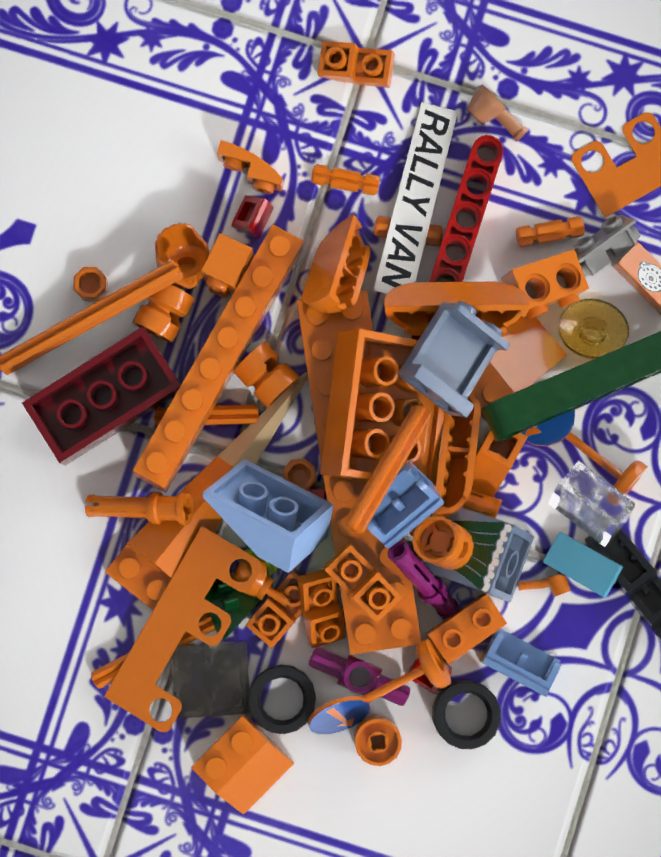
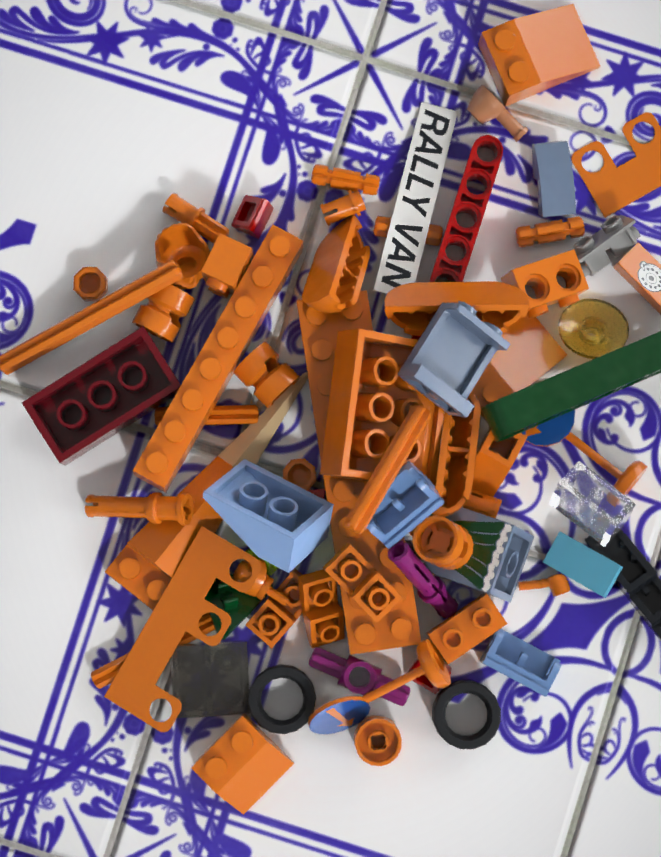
(189, 214): none -> orange axle
(260, 173): orange slope -> none
(346, 206): none -> orange pin
(356, 65): orange slope -> none
(537, 52): none -> orange slope
(554, 178): none -> sand blue slope

